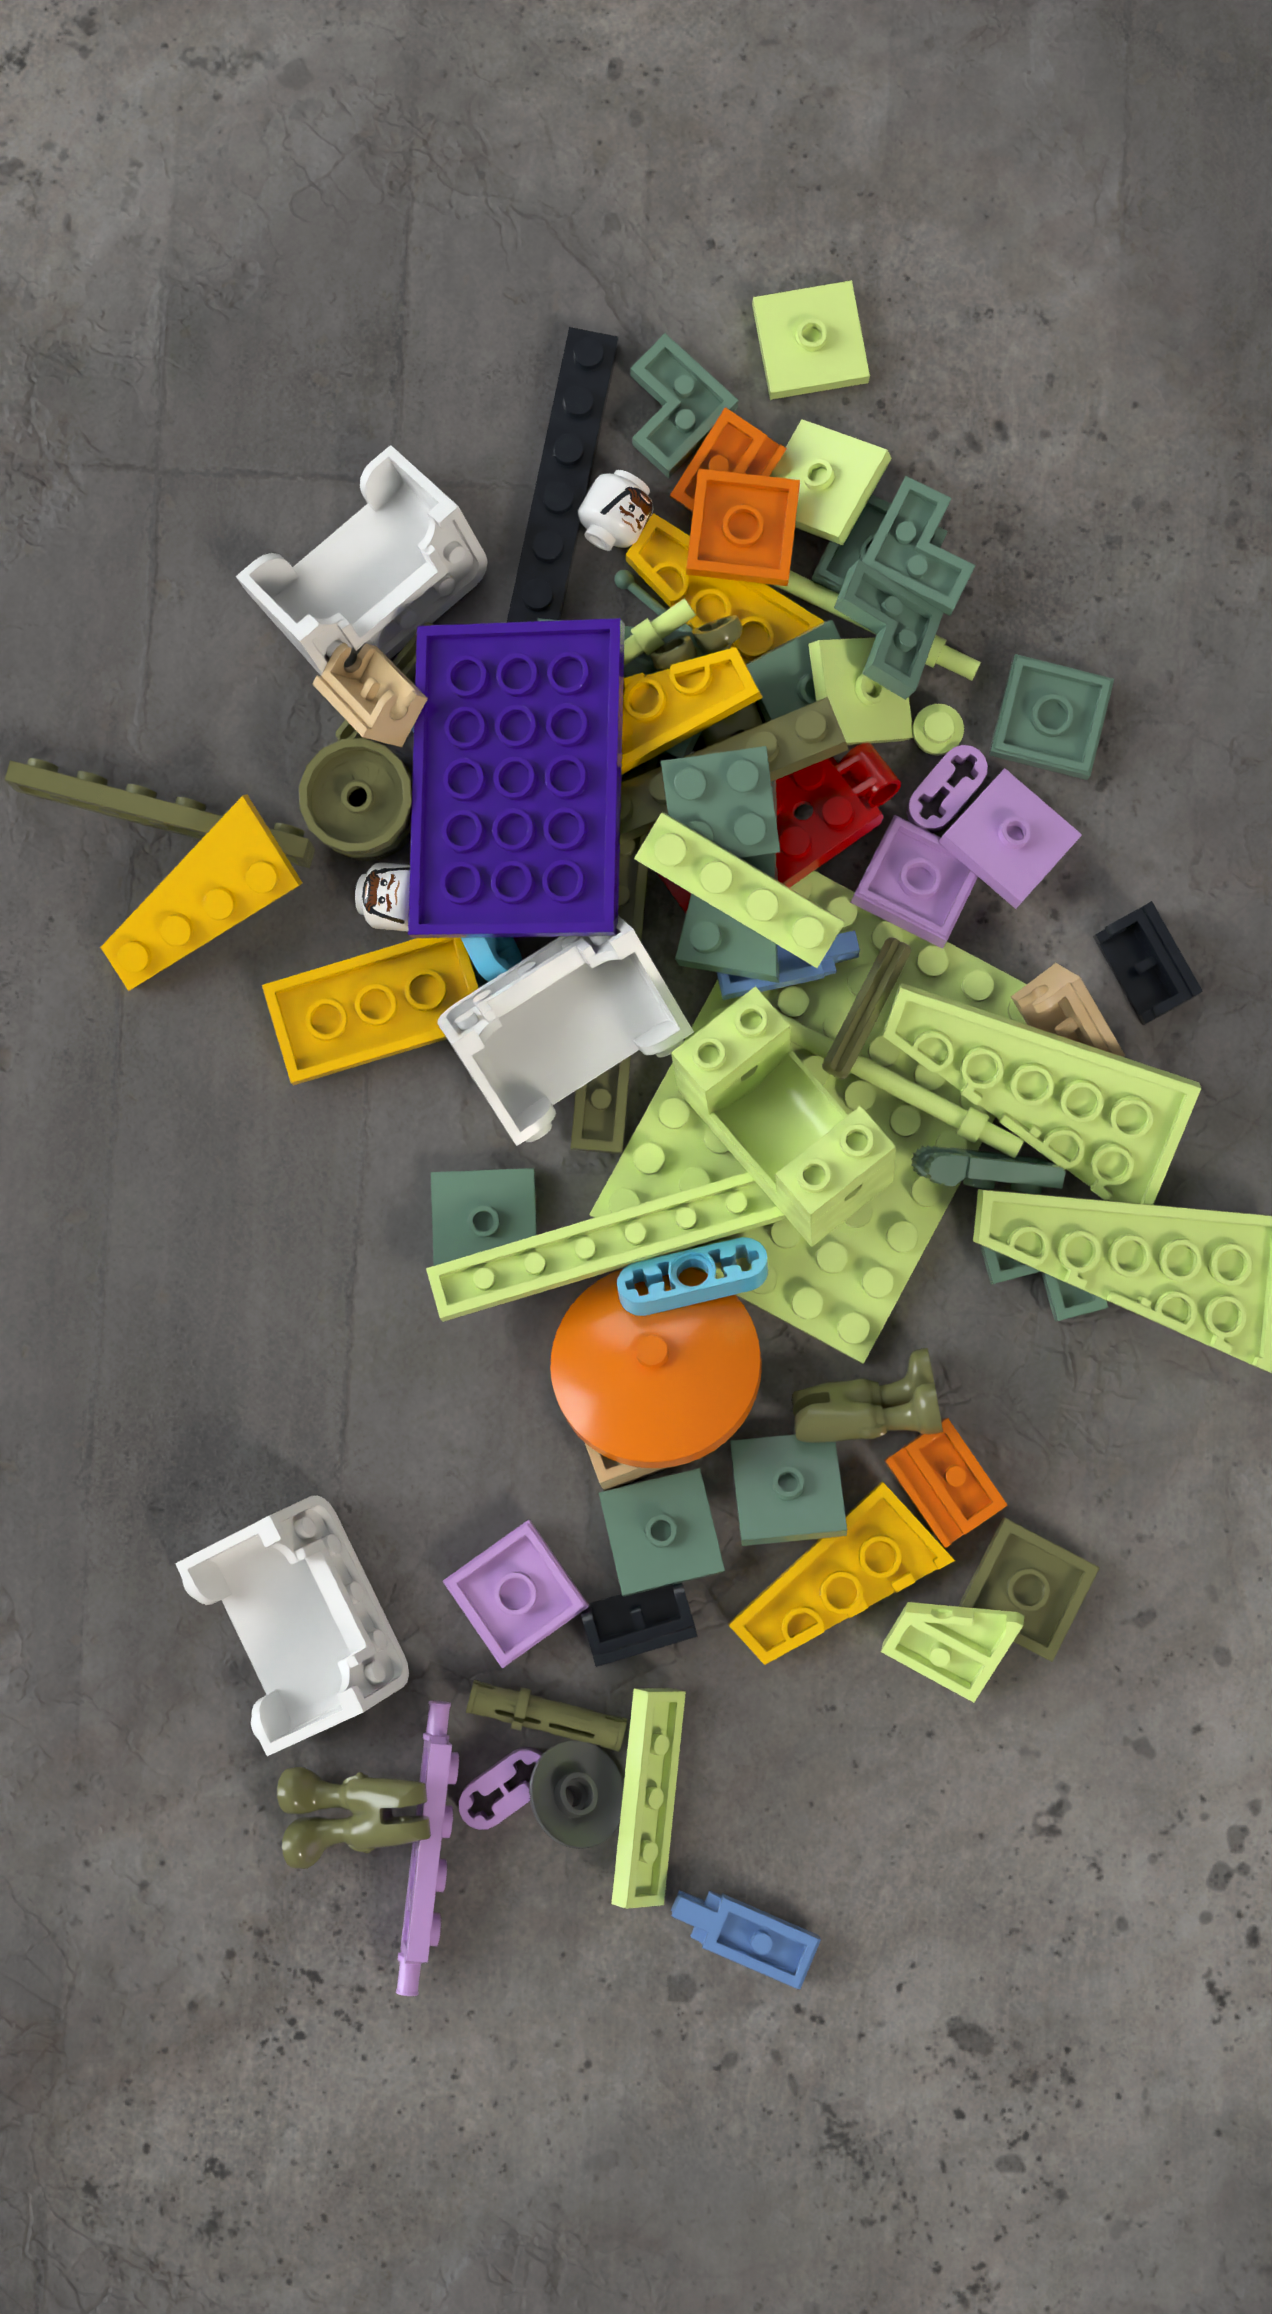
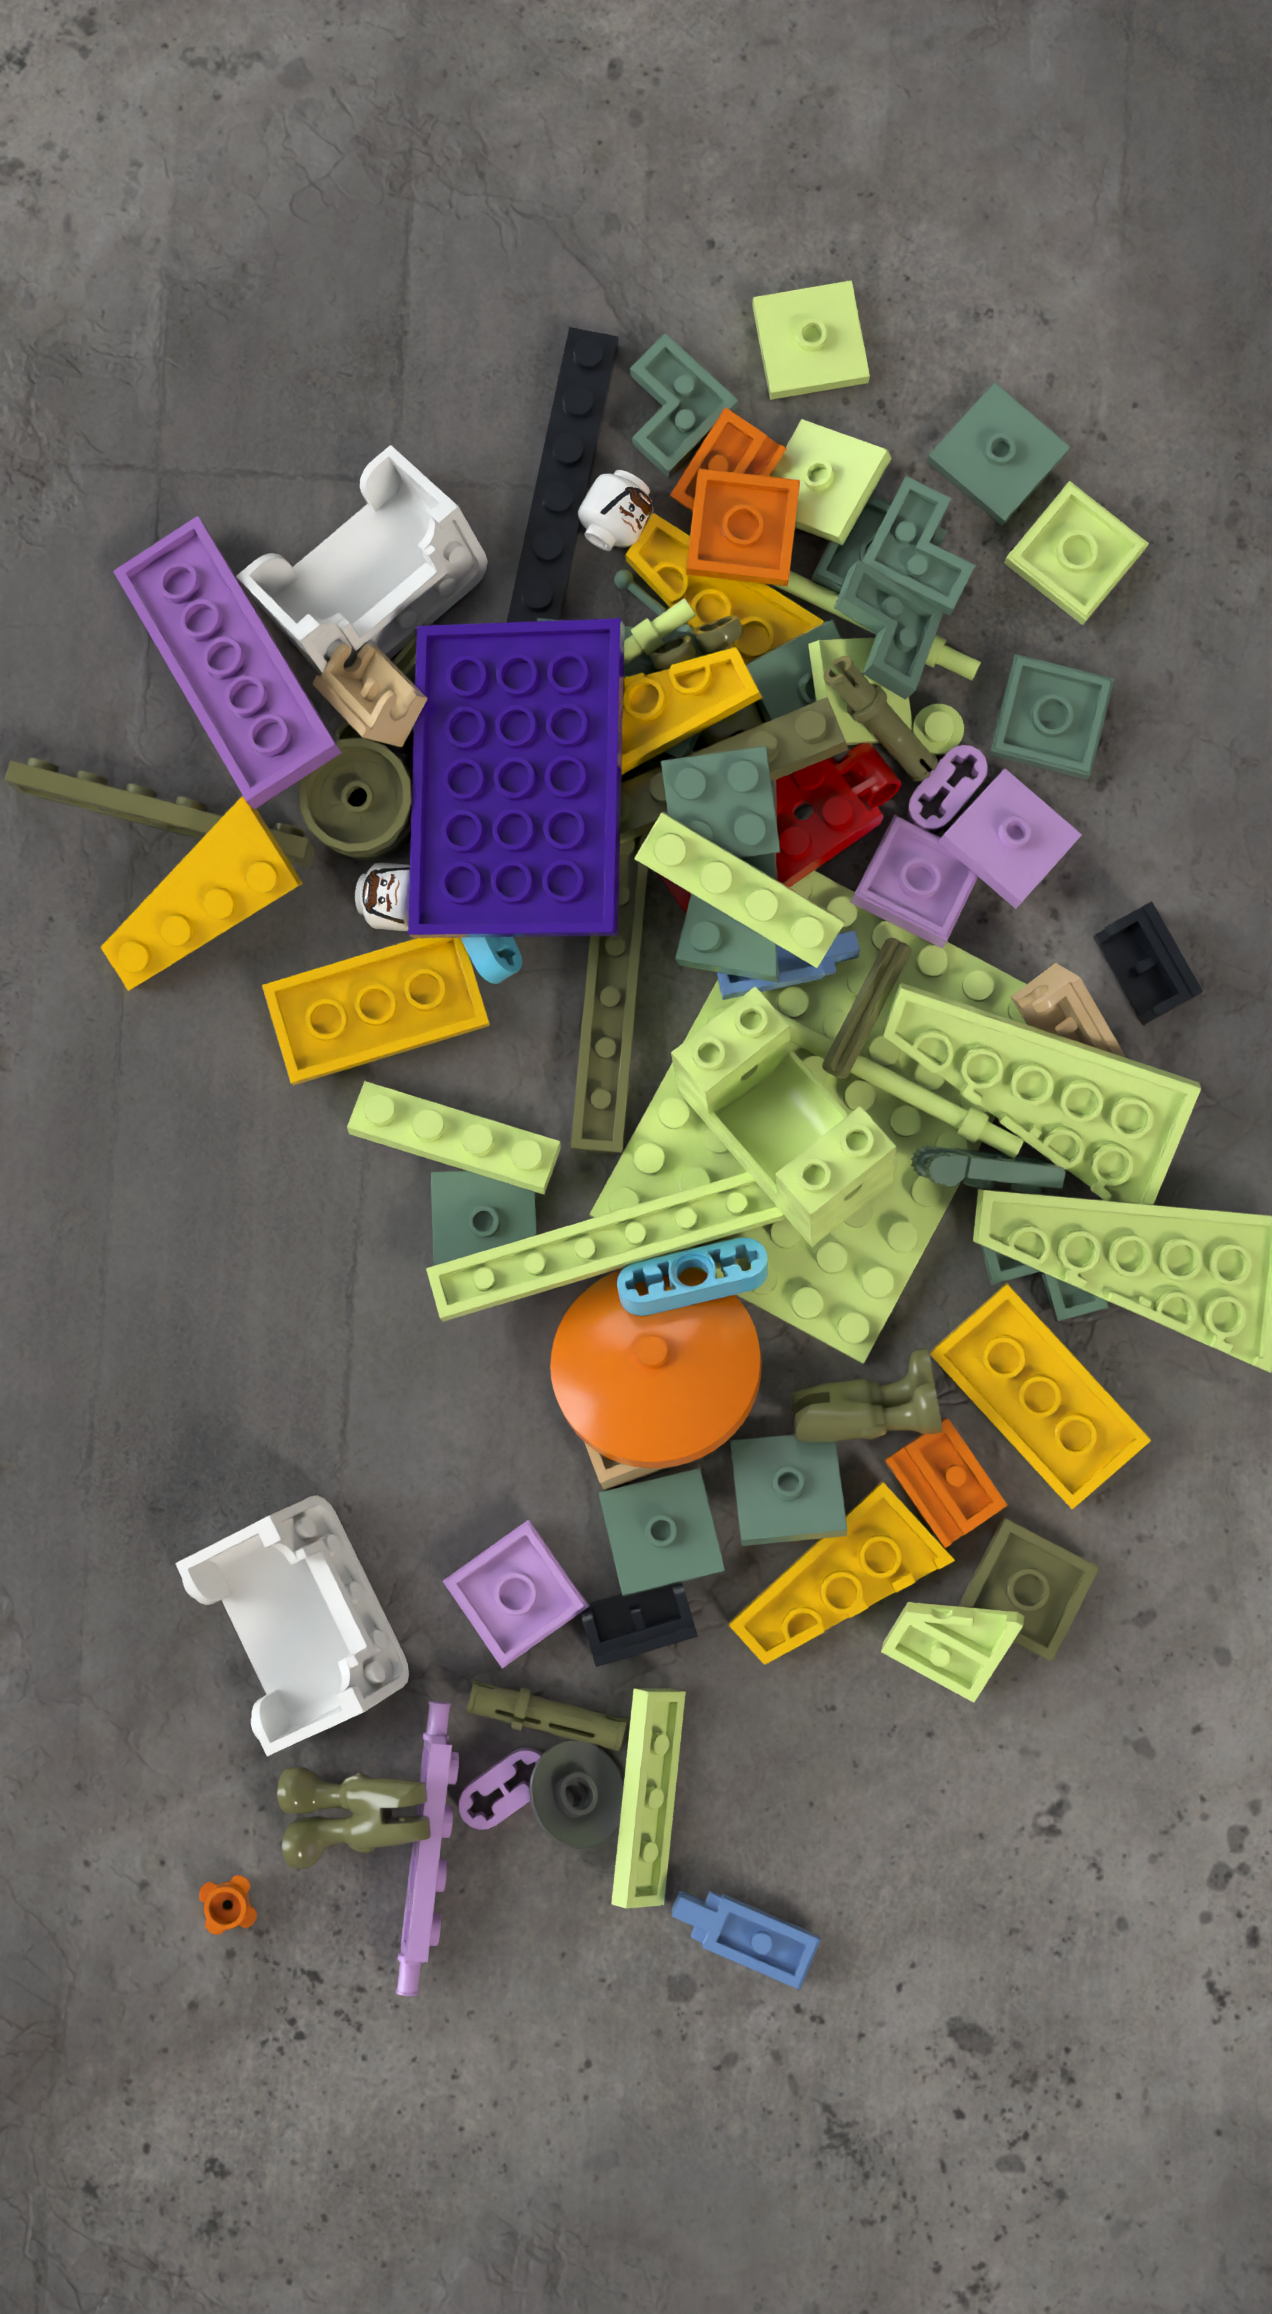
(221, 1919): none -> orange plate
(227, 663): none -> medium lavender plate
(454, 1137): none -> yellowish green plate
(562, 1024): white windscreen -> none
(868, 705): none -> olive pin
(998, 454): none -> sand green plate
(1040, 1396): none -> yellow plate
(1076, 553): none -> yellowish green plate

